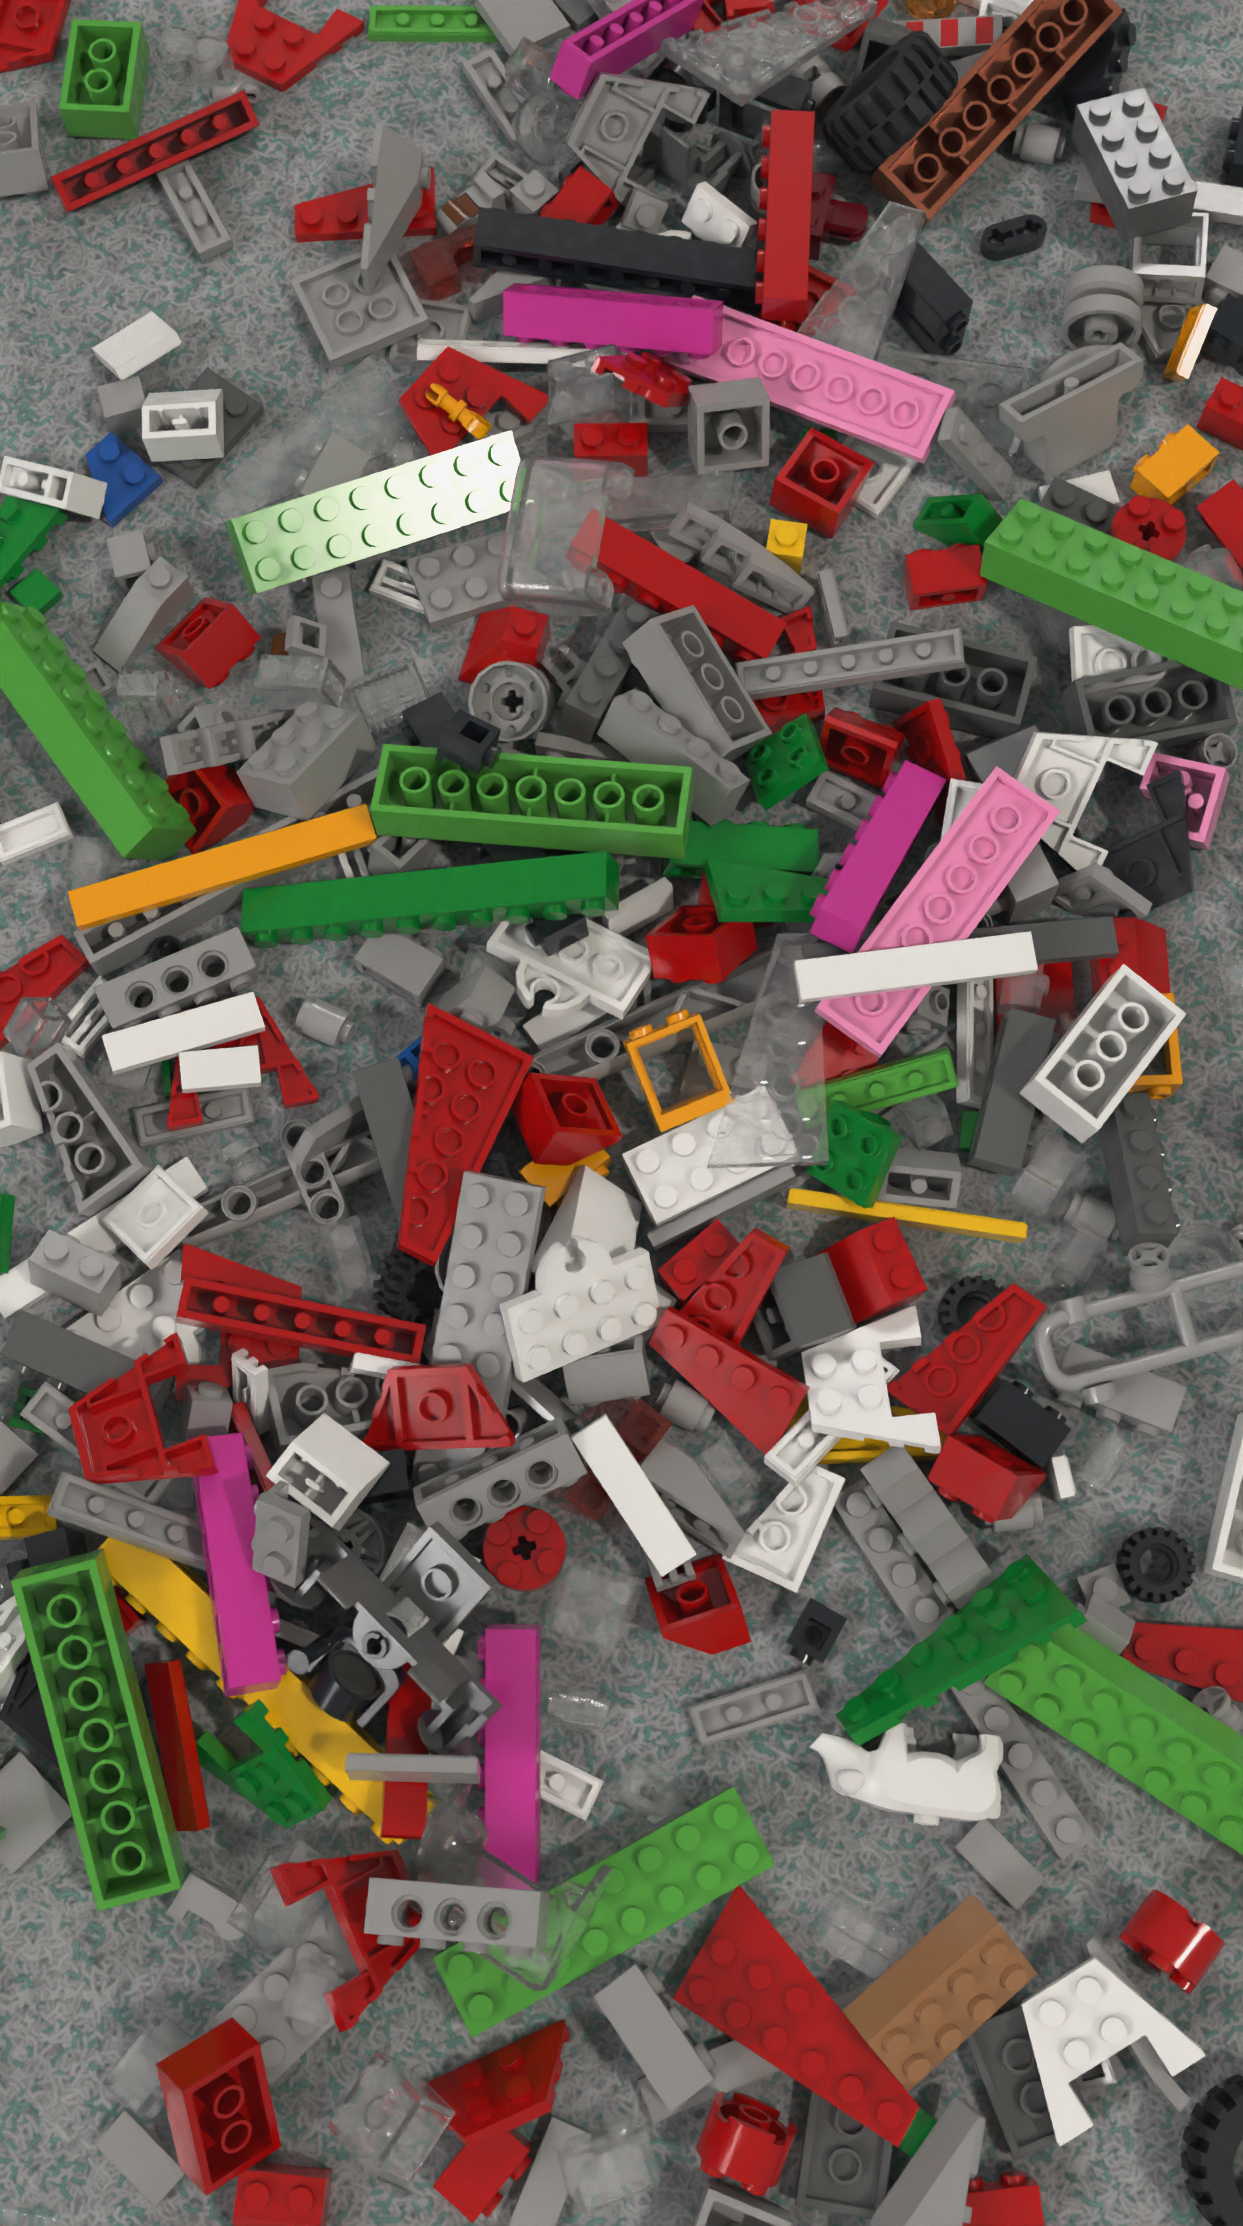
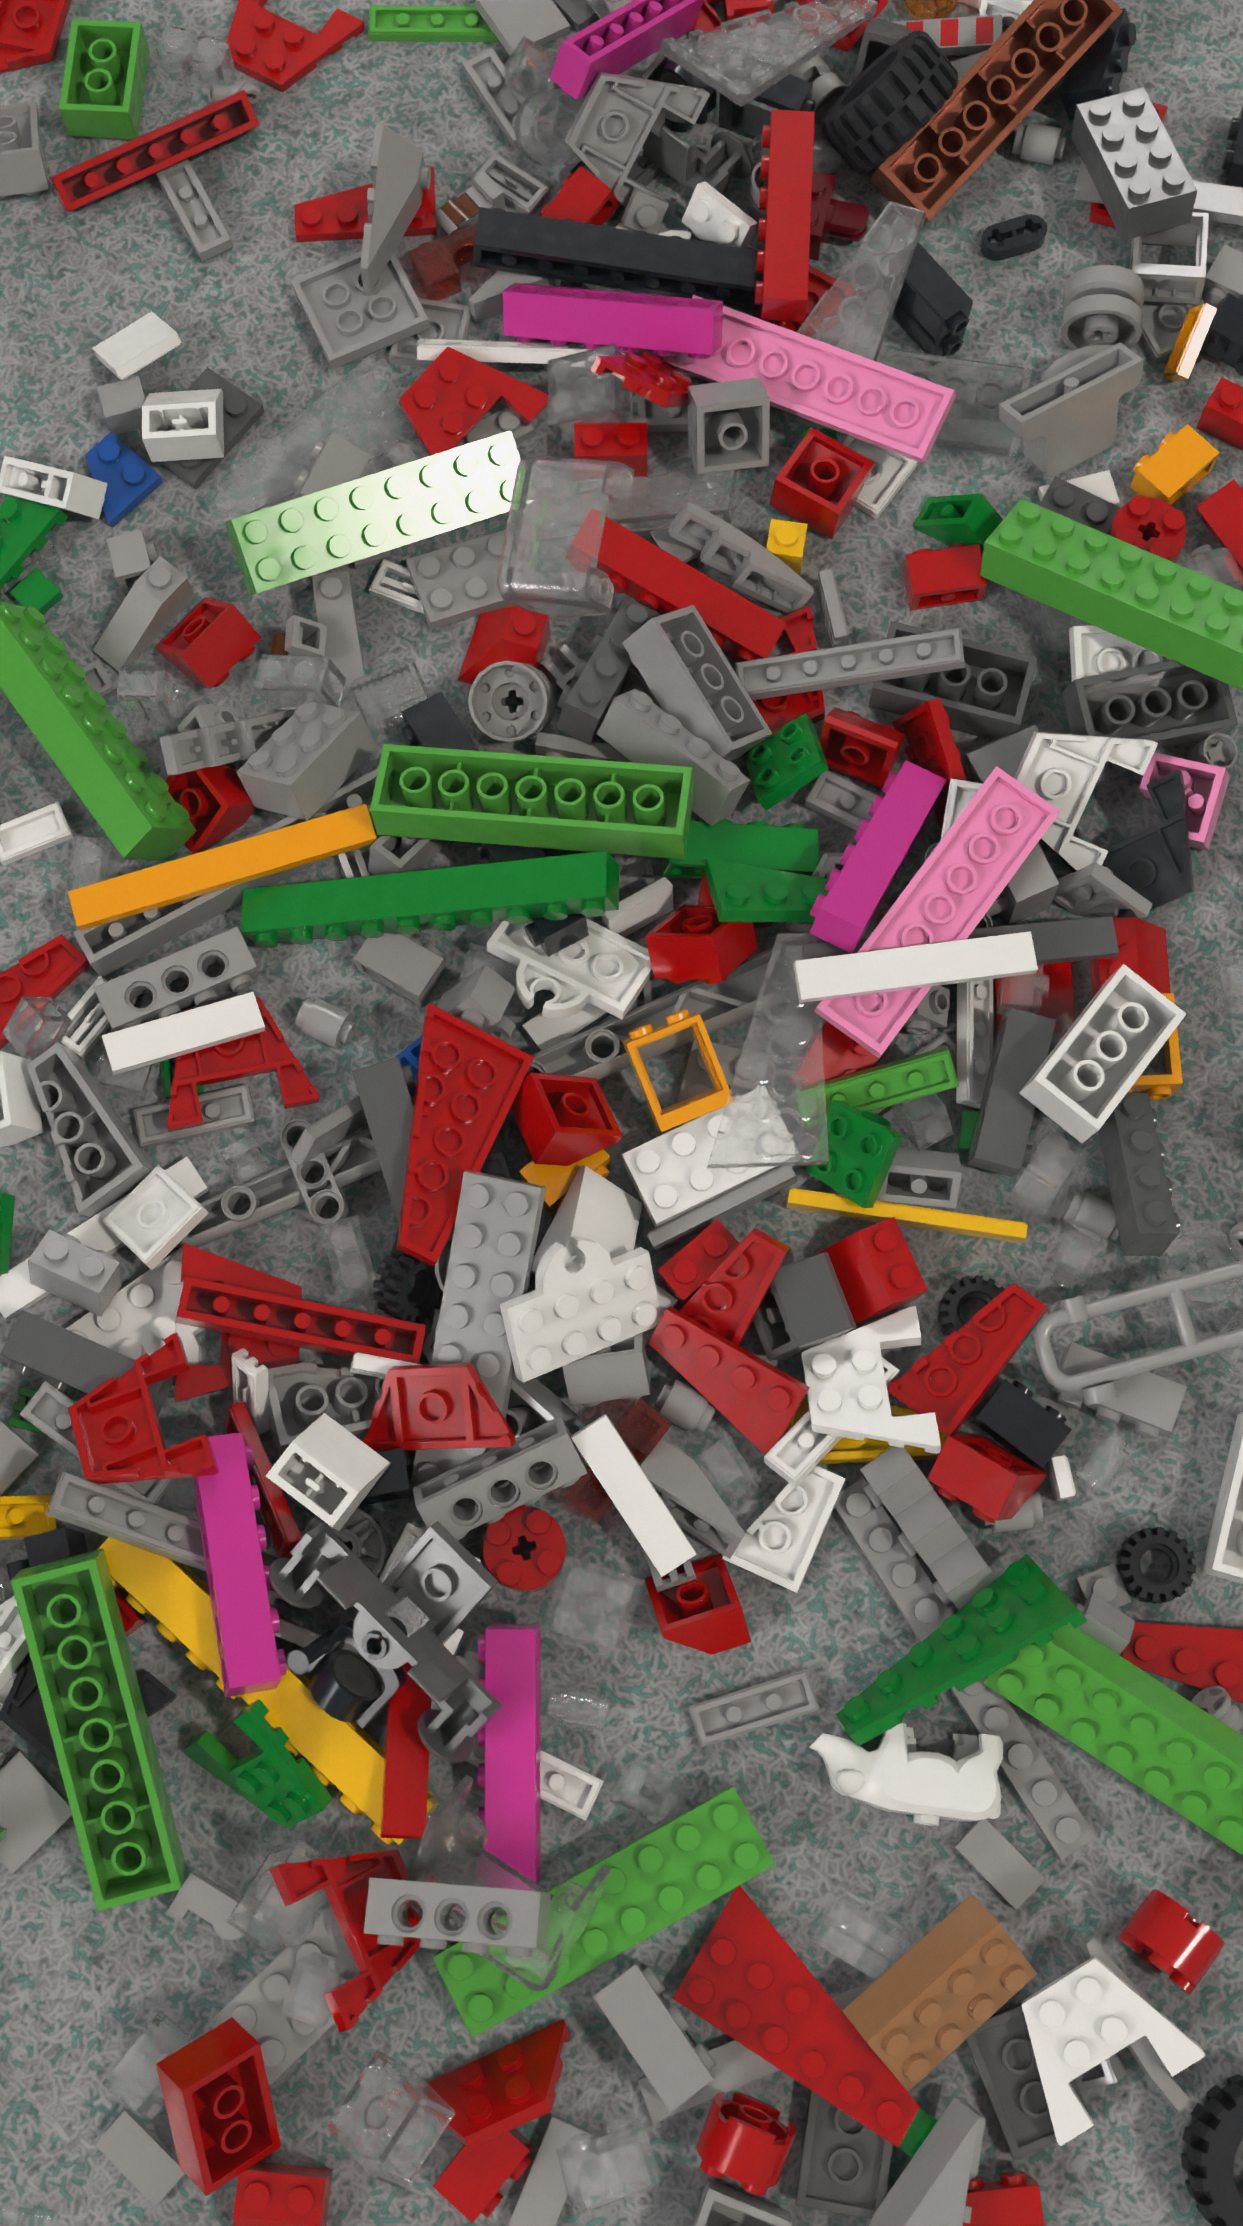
(167, 946): black hinge -> none
(177, 1745): red tile -> none
(205, 1411): light grey brick -> none
(220, 1069): white tile -> none
(280, 1536): light grey bracket -> none
(413, 1768): light grey tile -> none
(469, 742): black brick -> none
(470, 420): light orange piece -> none
(533, 193): light grey plate -> none
(826, 1621): black brick -> none
(974, 454): light grey plate -> none
(1149, 1267): light grey wheel -> none

